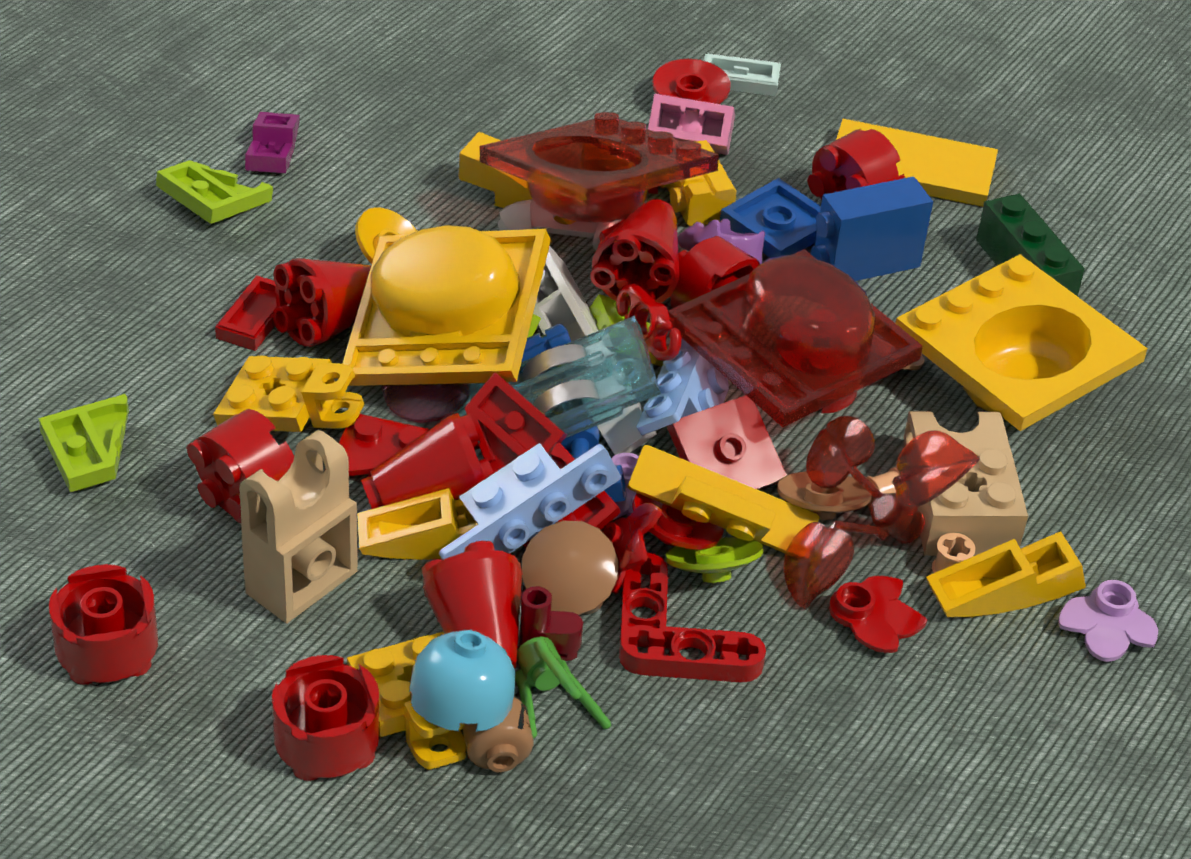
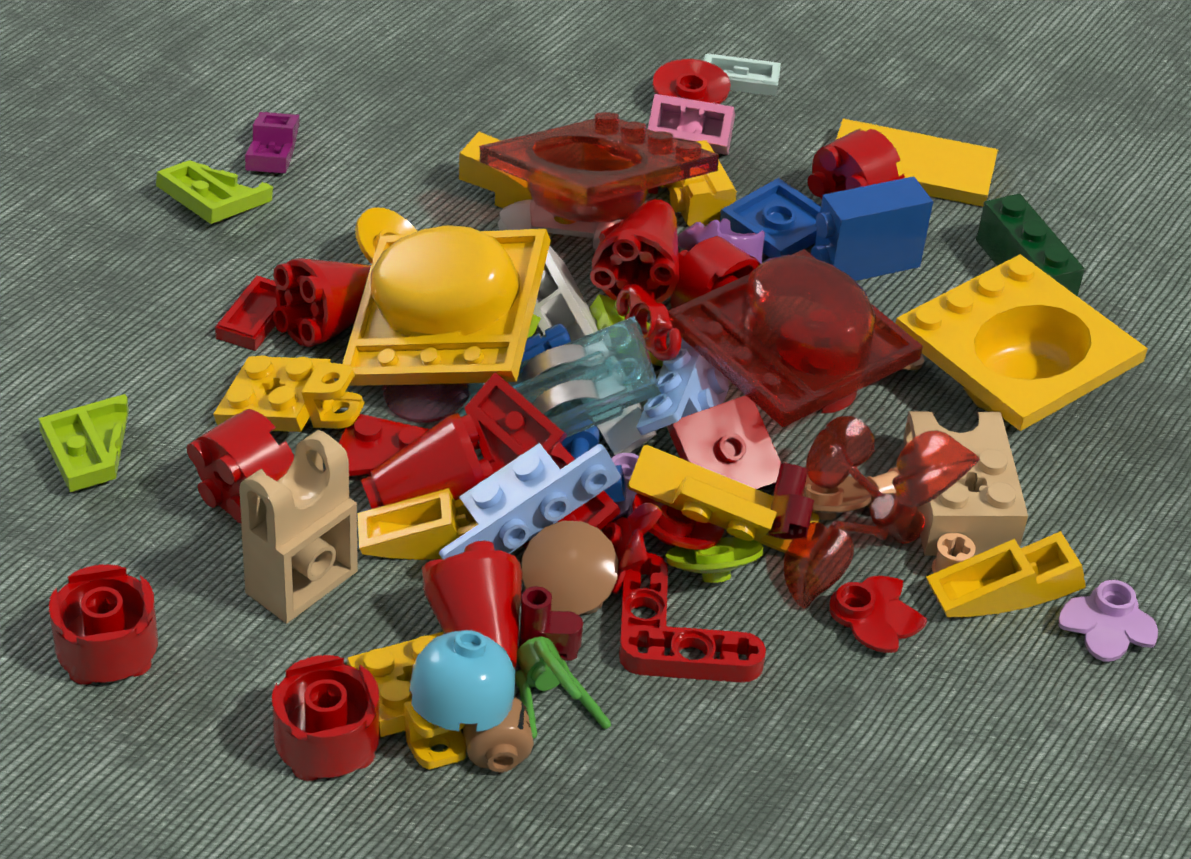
(791, 506): none -> dark red piece

